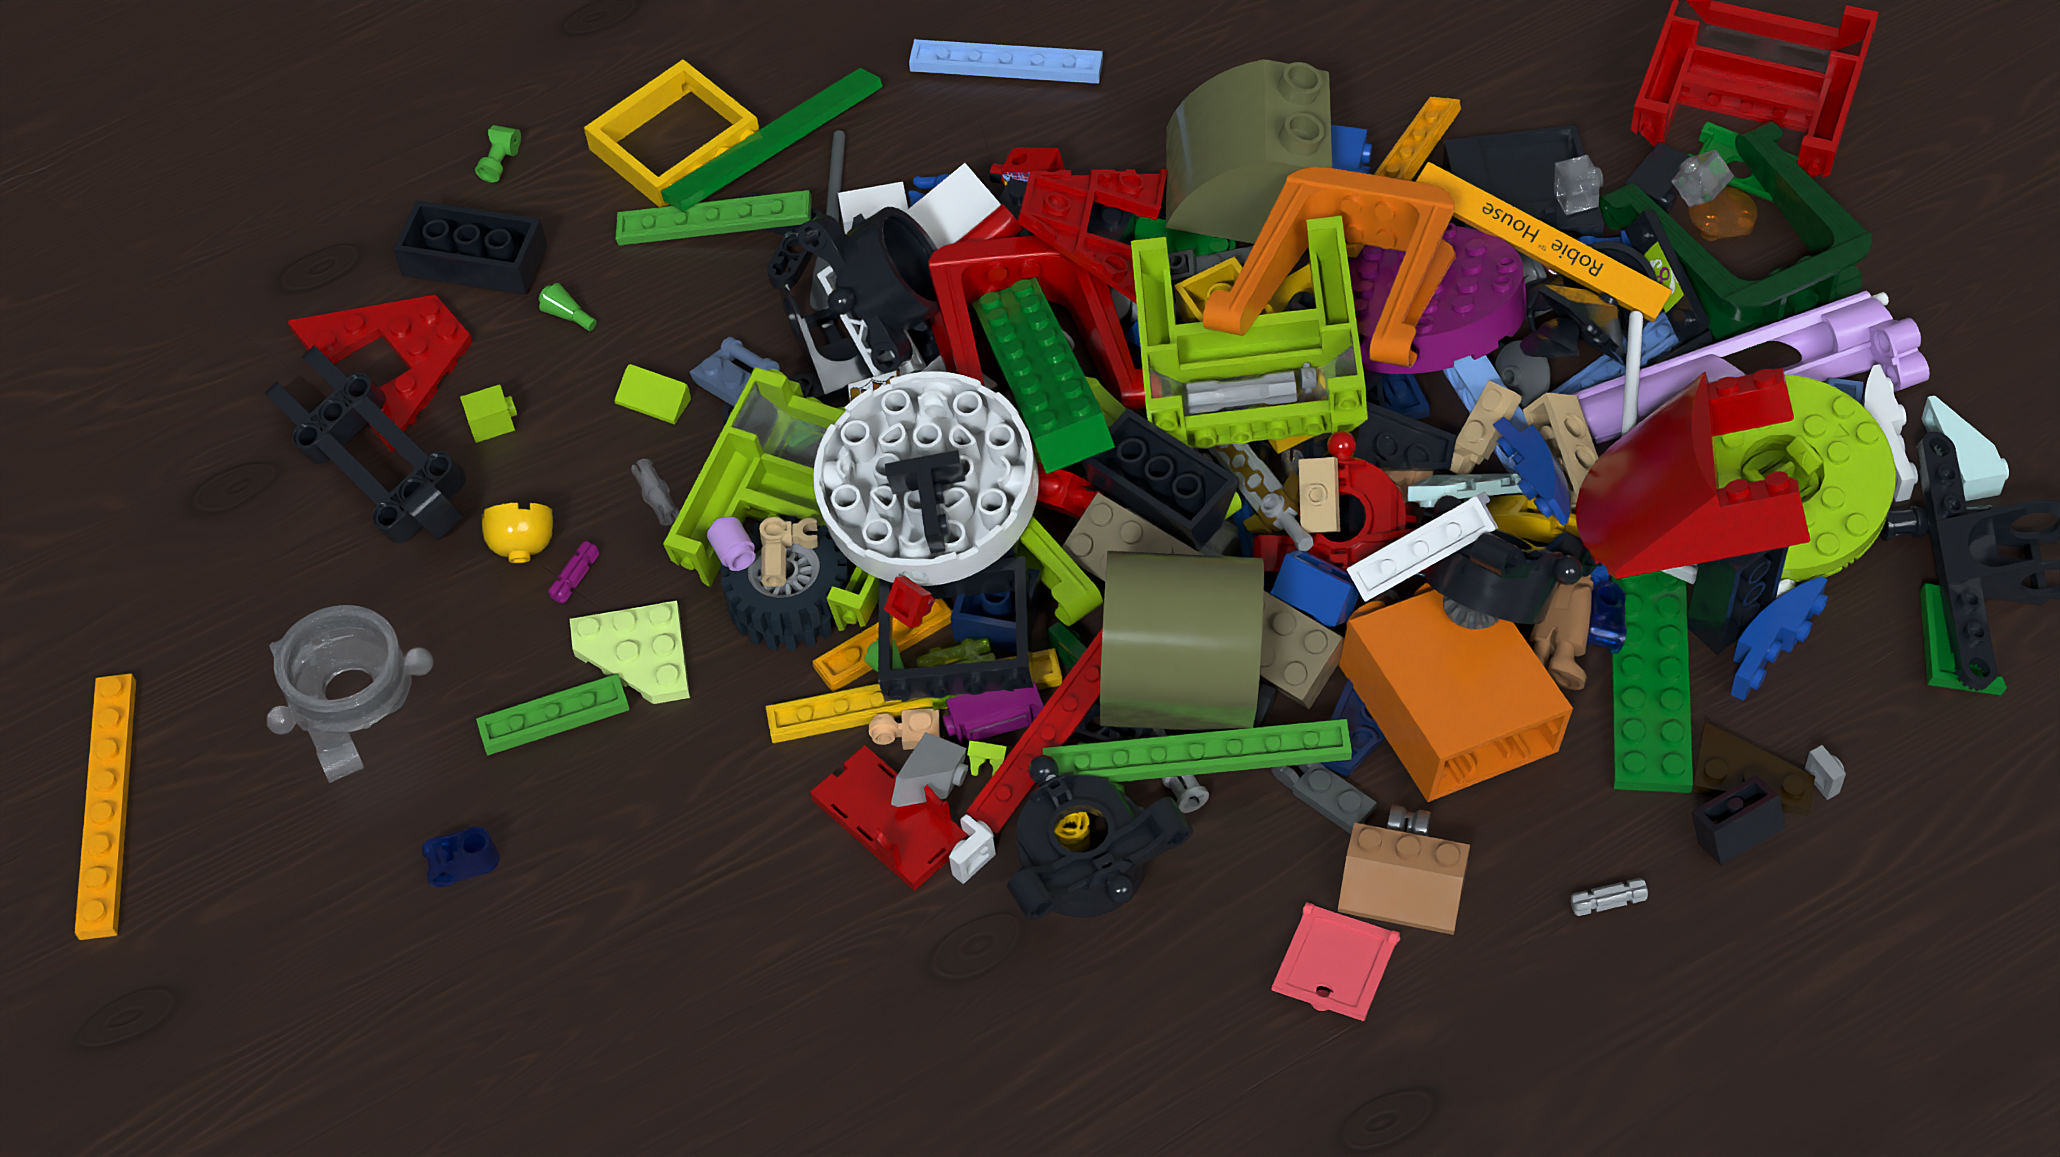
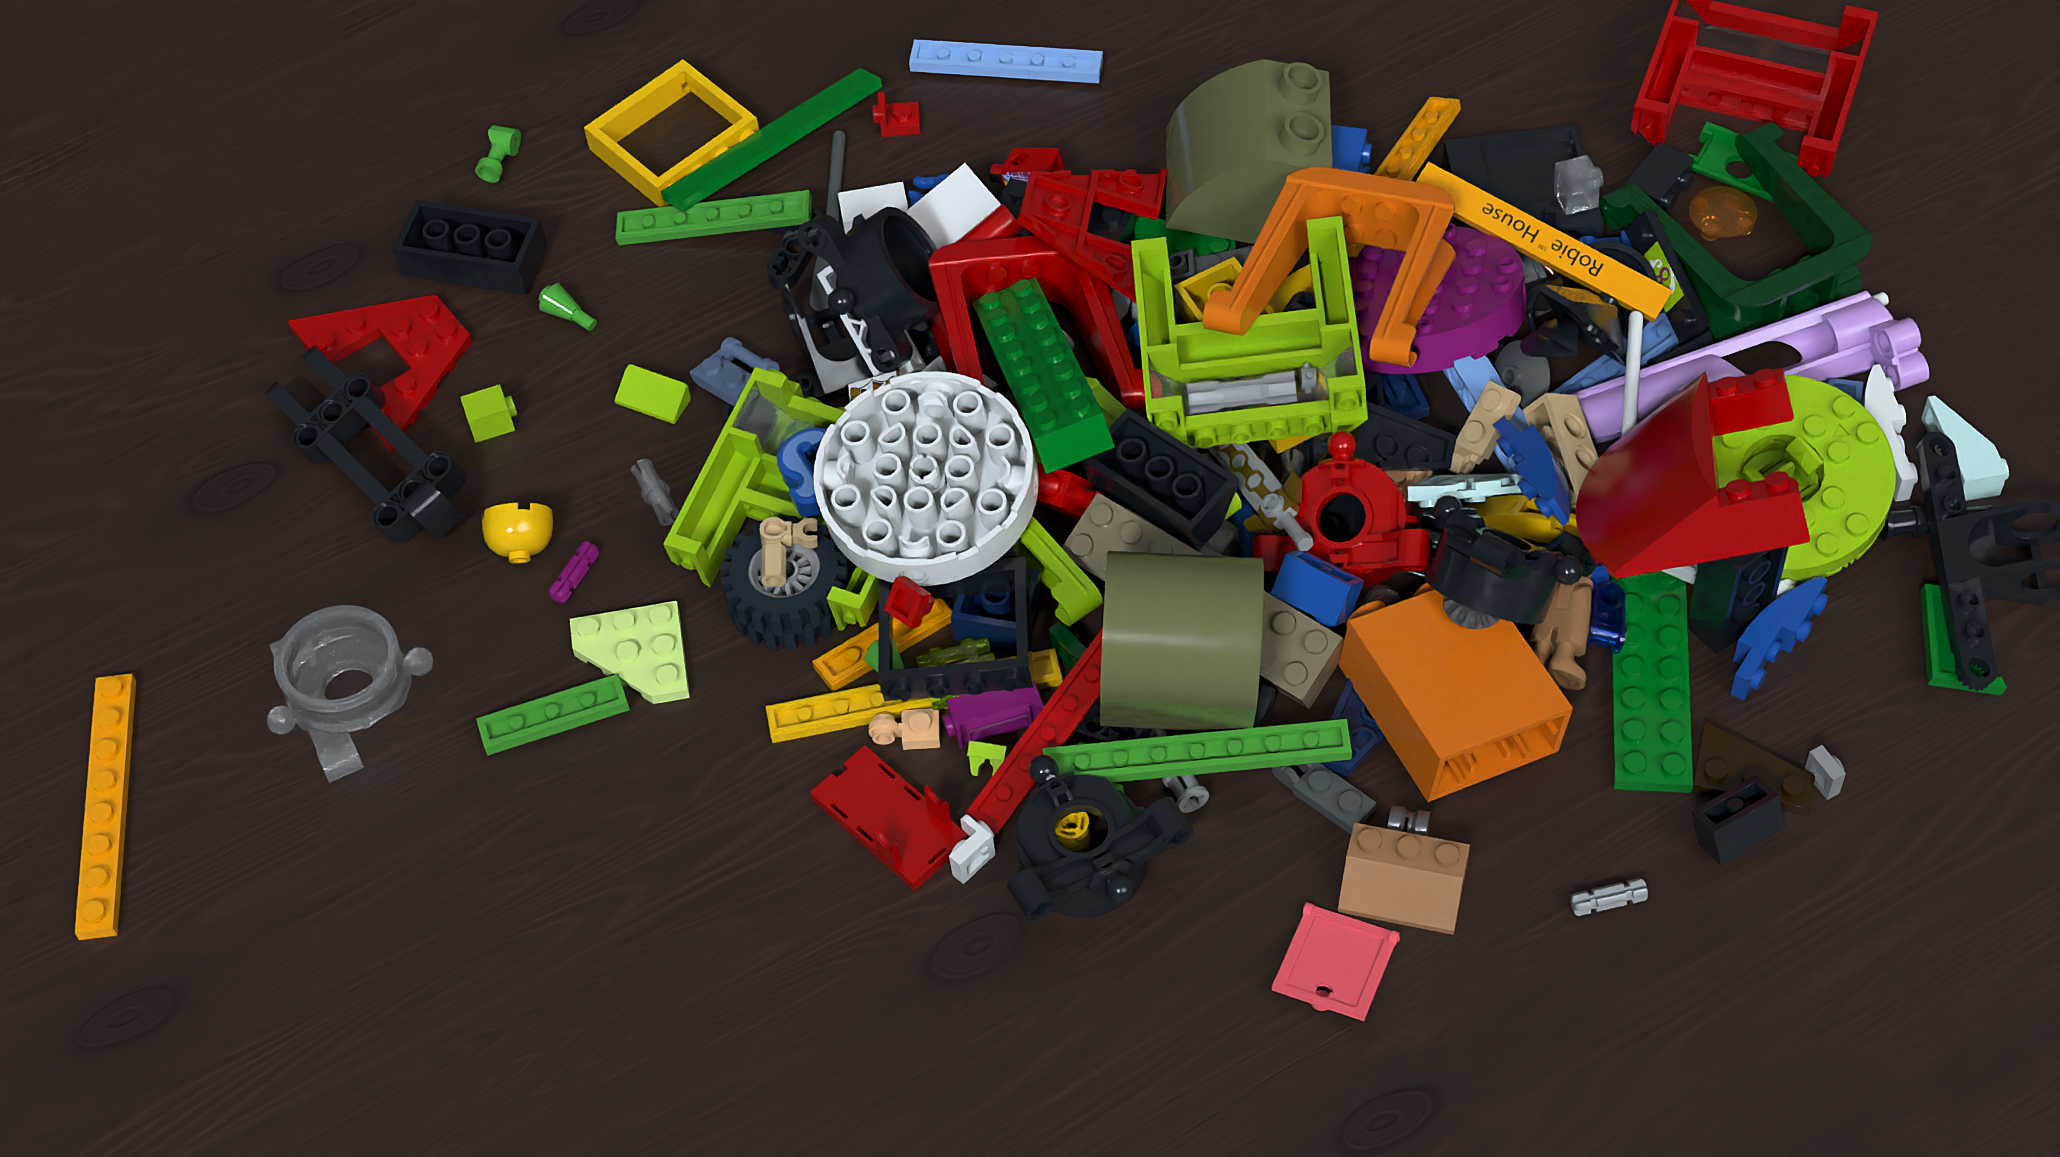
(458, 857): clear blue piece -> none
(731, 543): lavender brick -> none
(795, 467): none -> blue animal
(896, 118): none -> red bracket
(928, 476): black bracket -> none
(931, 763): light grey slope -> none
(1319, 495): tan plate -> none
(1423, 547): white fence -> none
(1702, 178): clear brick -> none

